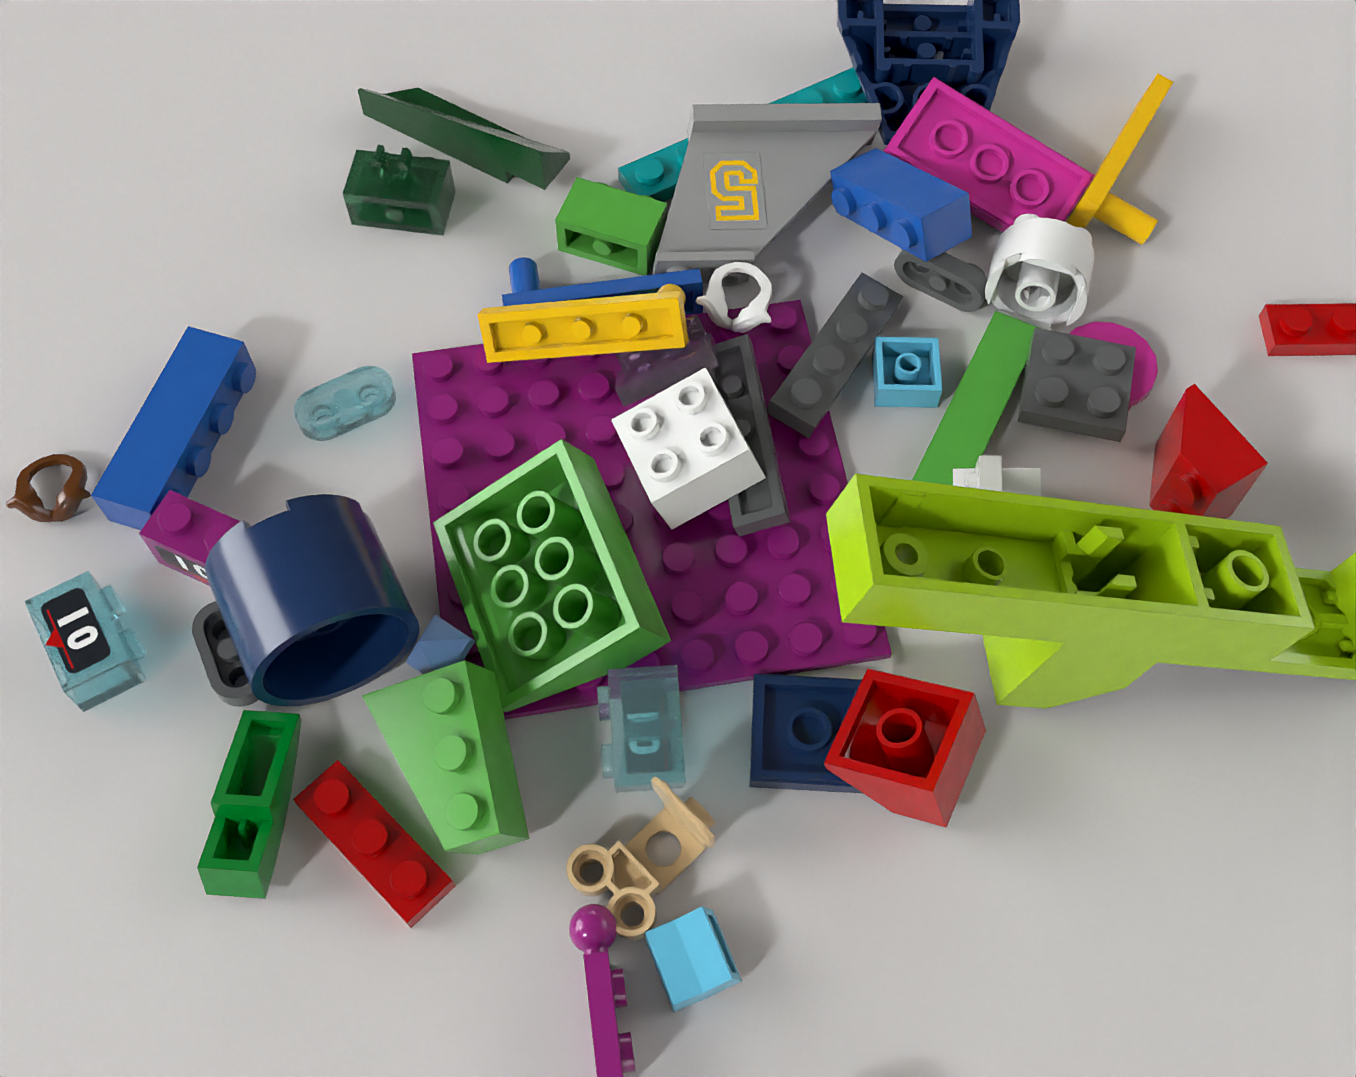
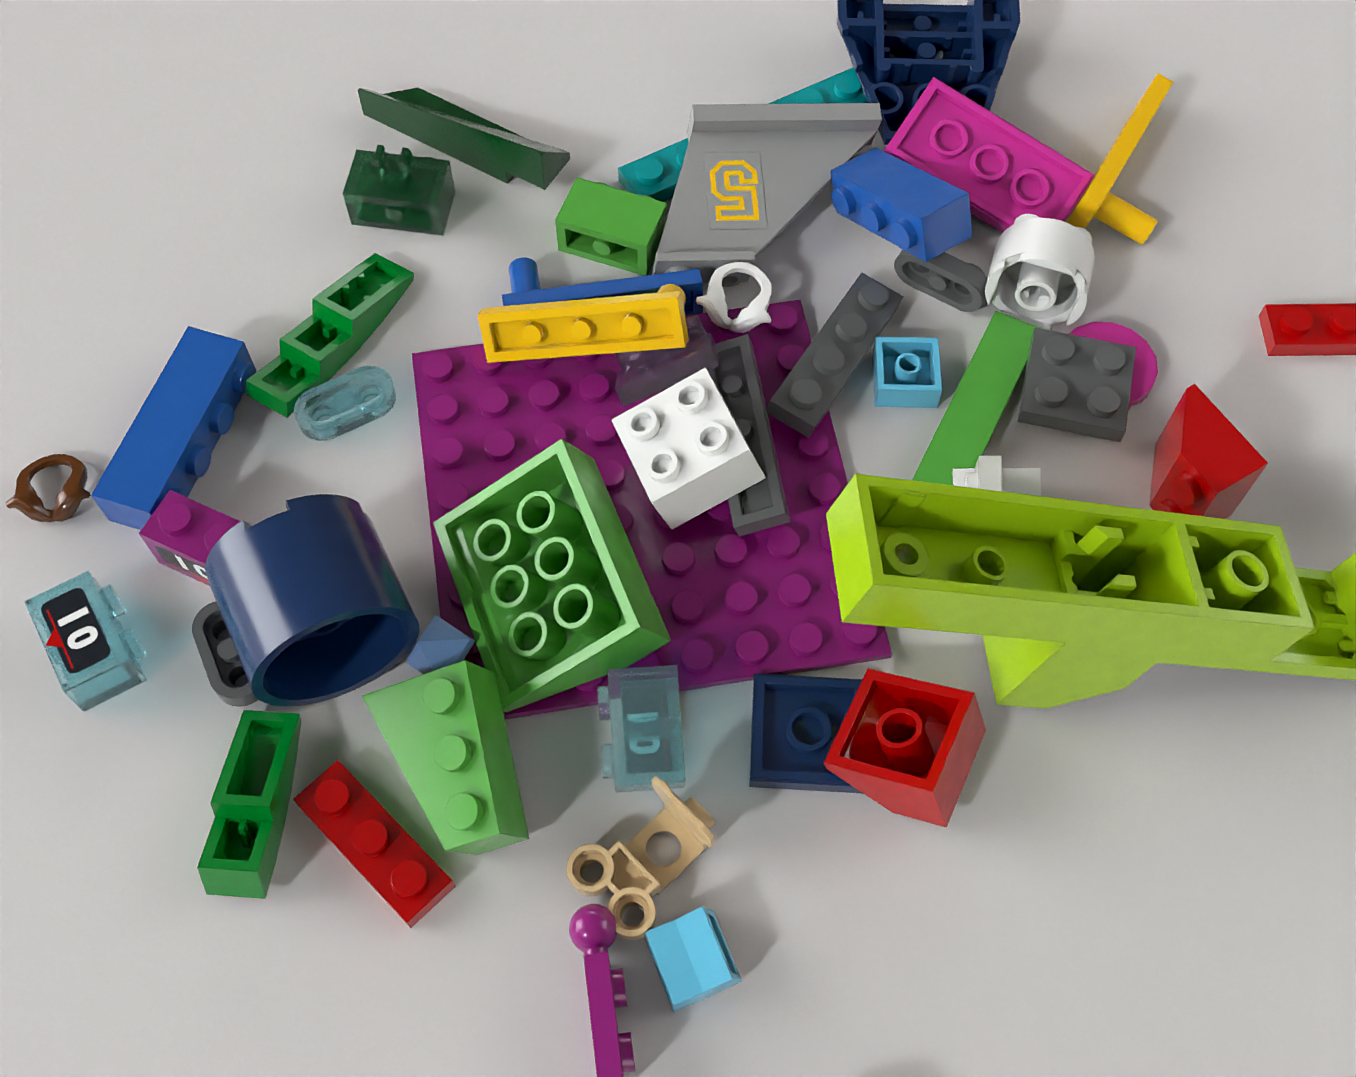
(338, 327): none -> green slope

